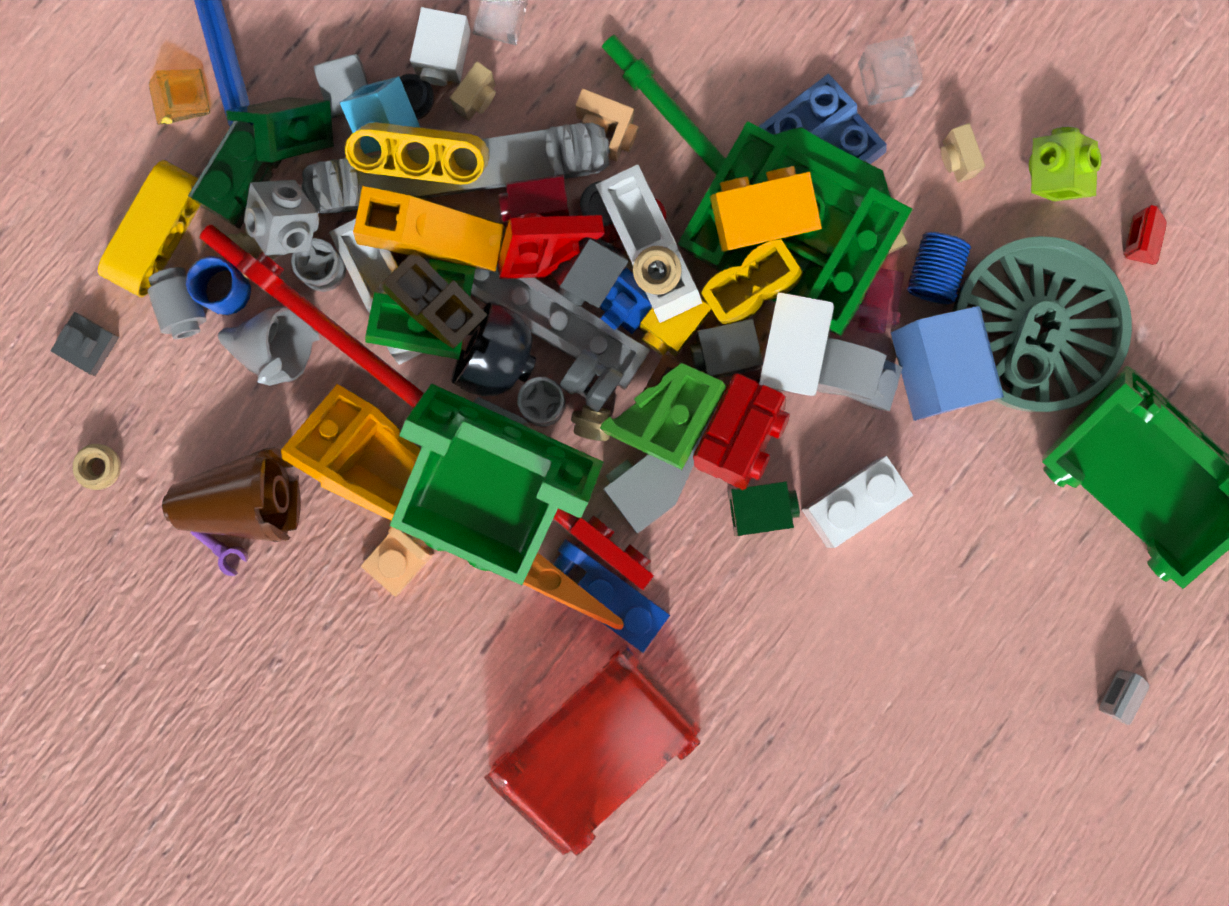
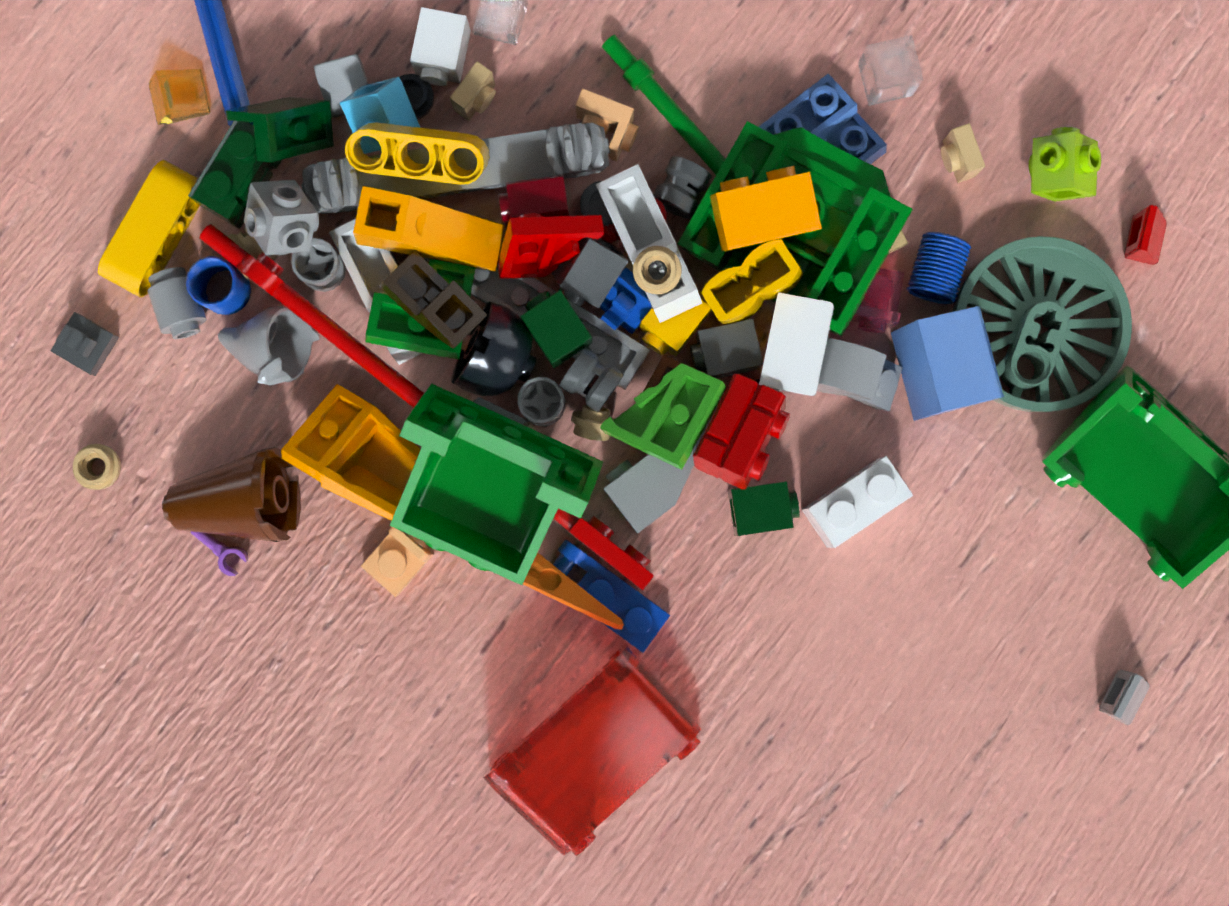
(555, 327): none -> dark green brick
(682, 186): none -> dark grey wheel

